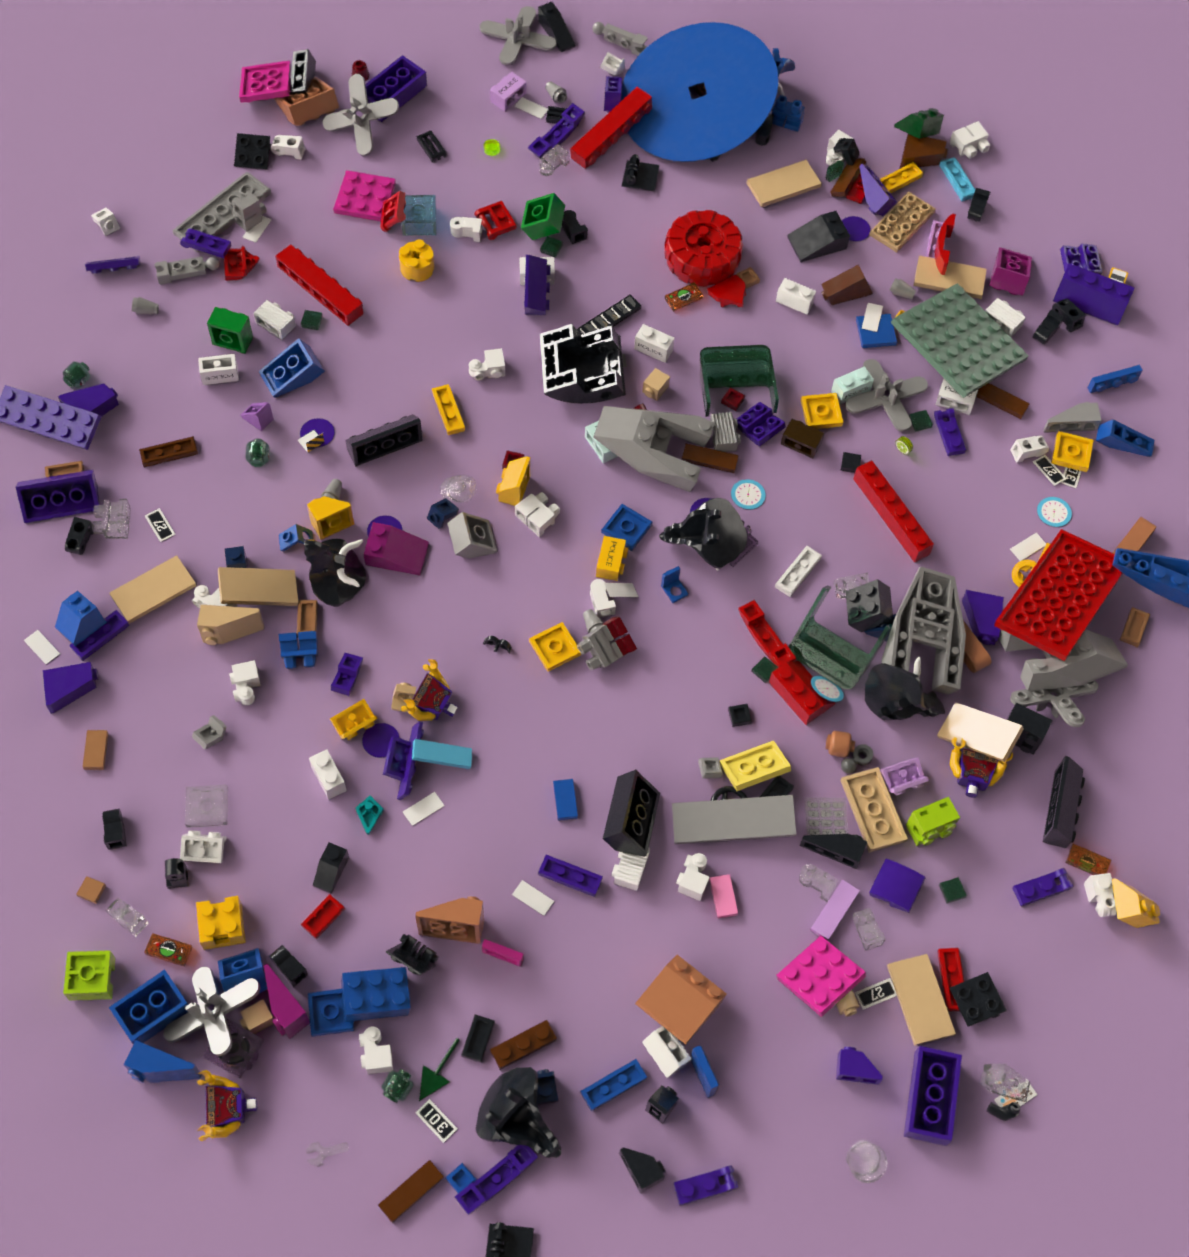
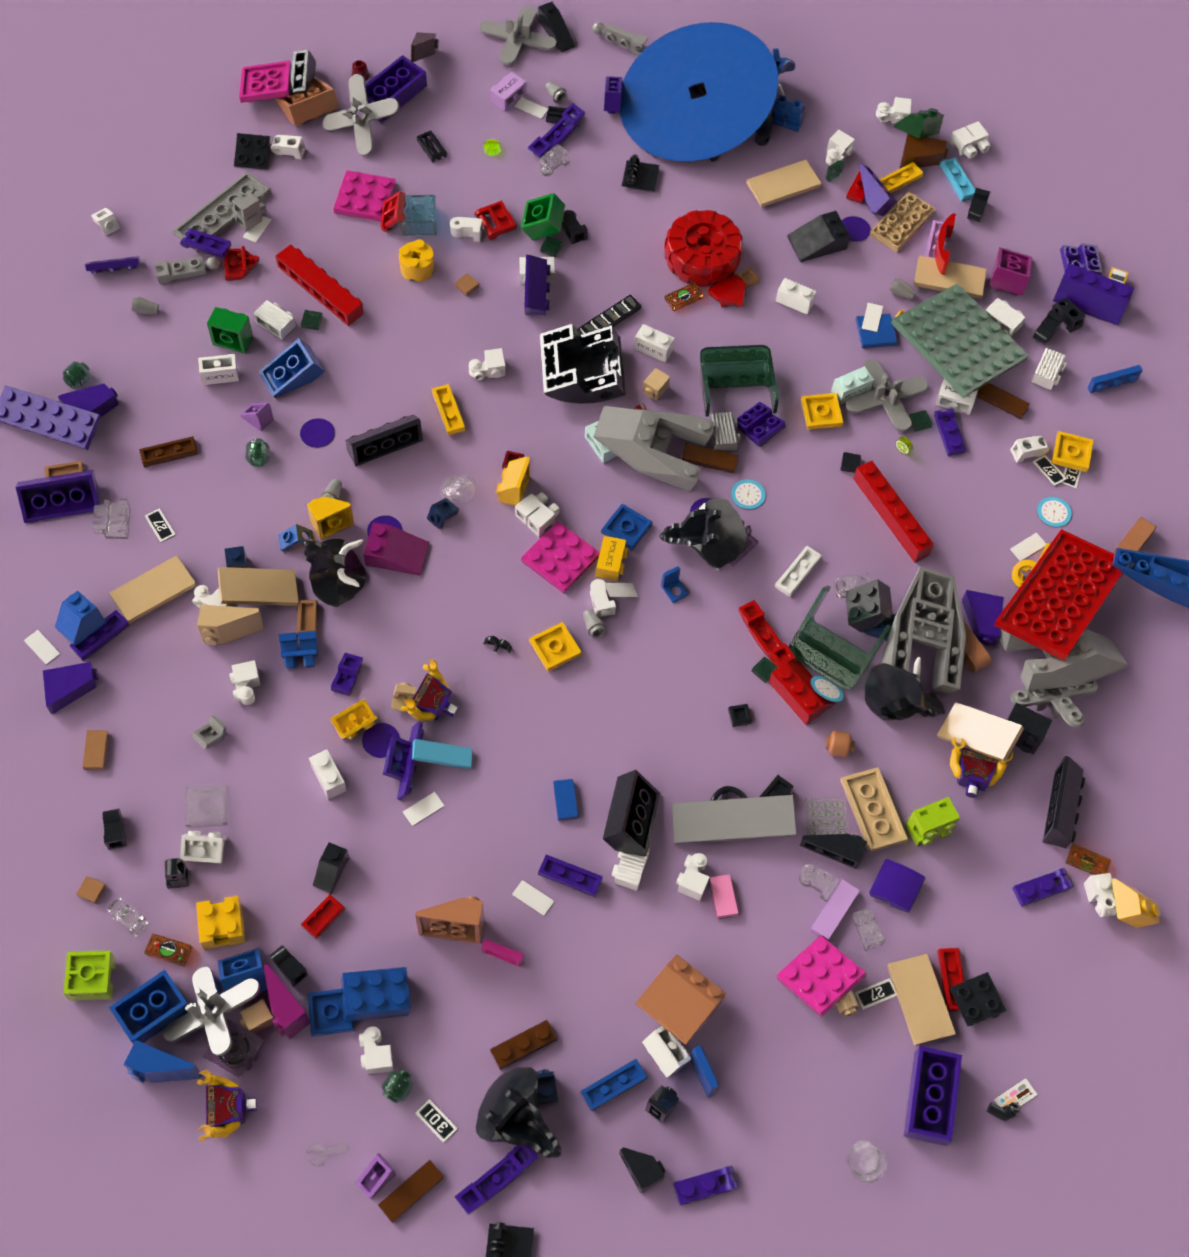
(78, 536): black leg -> none
(311, 440): sticker -> none
(369, 813): teal piece -> none
(375, 1176): none -> medium lavender slope
(407, 954): black hinge -> none
(423, 46): none -> dark brown slope
(431, 1080): dark green piece -> none
(460, 1178): blue tile -> none
(466, 284): none -> medium nougat tile
(471, 536): light grey slope -> none
(478, 1038): black tile -> none
(560, 557): none -> dark pink plate
(606, 643): light grey hips -> none
(611, 128): red brick -> none
(613, 64): white plate -> none
(710, 767): light grey tile -> none
(733, 399): dark red tile -> none
(755, 765): light yellow plate -> none
(802, 438): dark brown brick -> none
(846, 286): reddish brown slope -> none
(847, 179): reddish brown tile -> none
(849, 149): black bracket -> none
(850, 764): dark grey plate -> none
(856, 1067): dark purple slope -> none
(899, 110): none -> white brick
(903, 776): lavender bracket -> none
(952, 890): clear green tile -> none
(1005, 1081): clear slope -> none
(1048, 369): none -> white brick
(1078, 418): light grey slope -> none
(1123, 438): blue slope -> none
(1134, 627): medium nougat tile -> none

